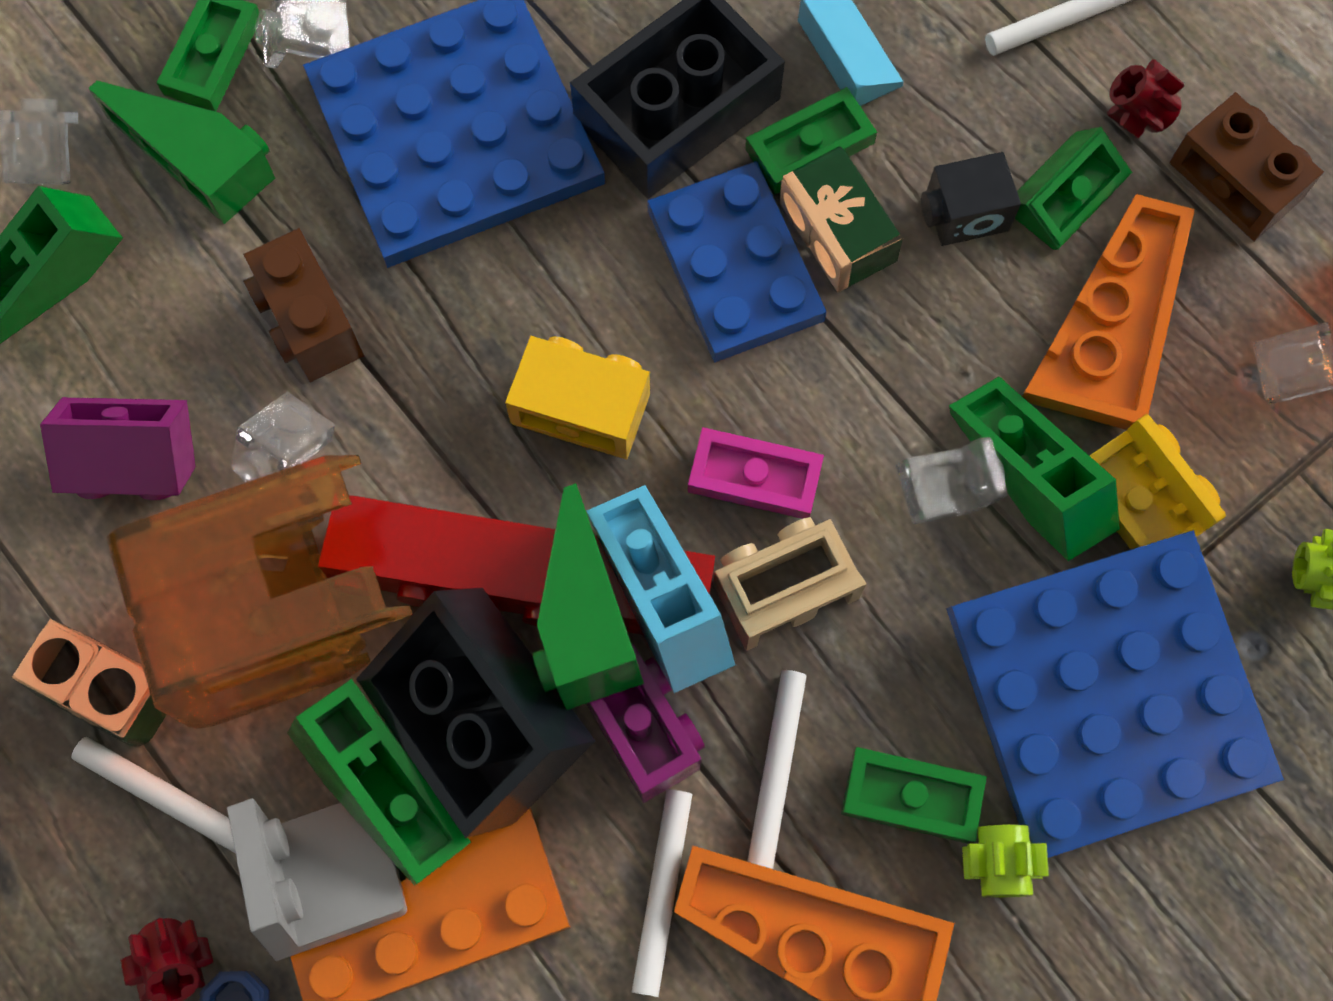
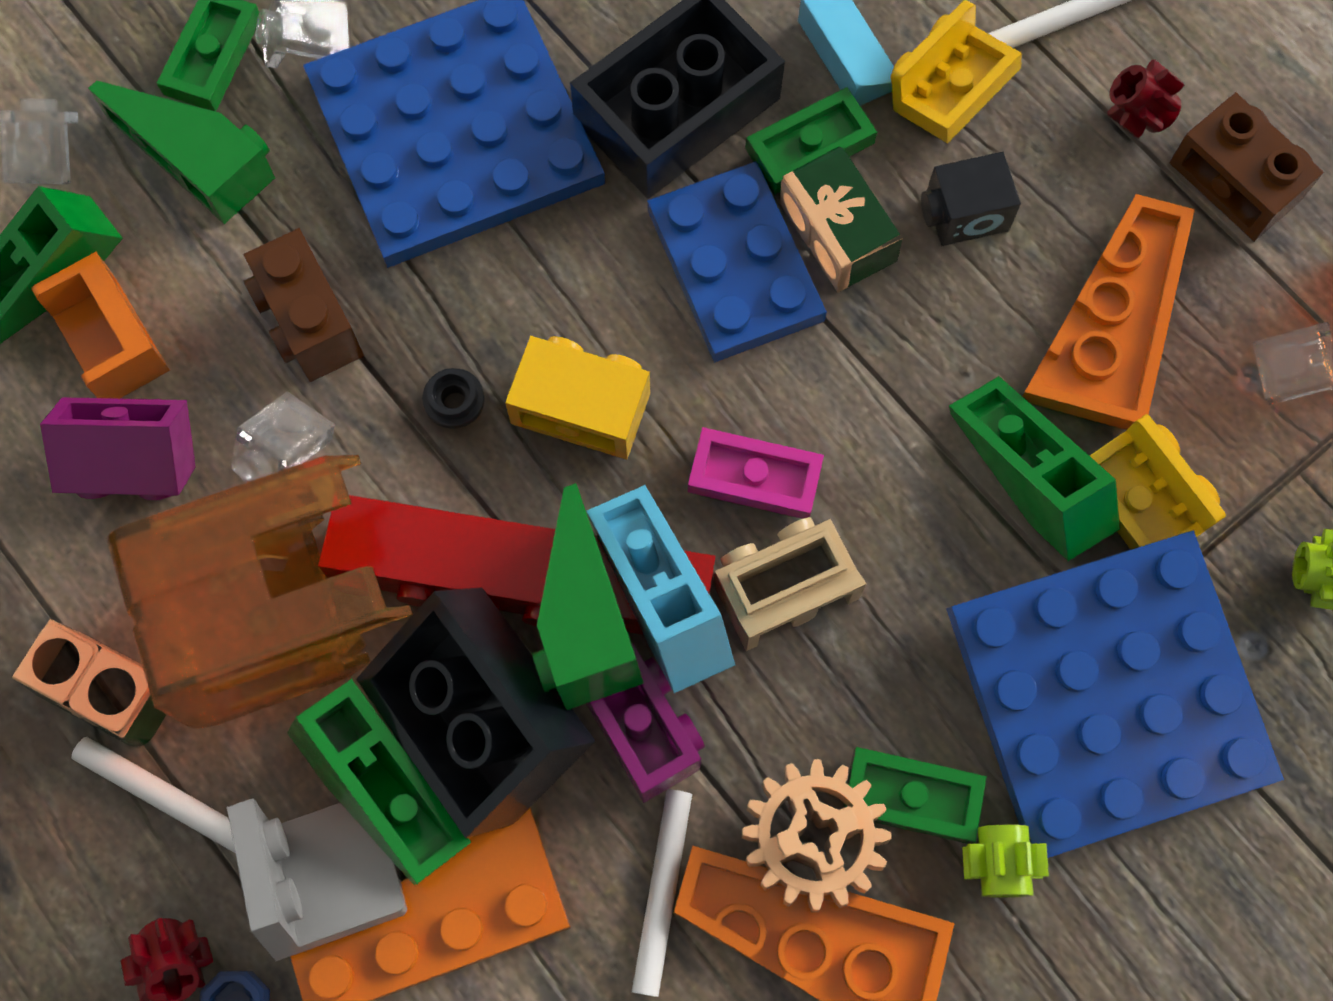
(101, 328): none -> orange panel
(448, 382): none -> black plate
(777, 769): white bar -> none
(843, 824): none -> light nougat gear
(951, 74): none -> yellow bracket
(952, 481): clear bracket -> none
(1071, 186): green slope -> none

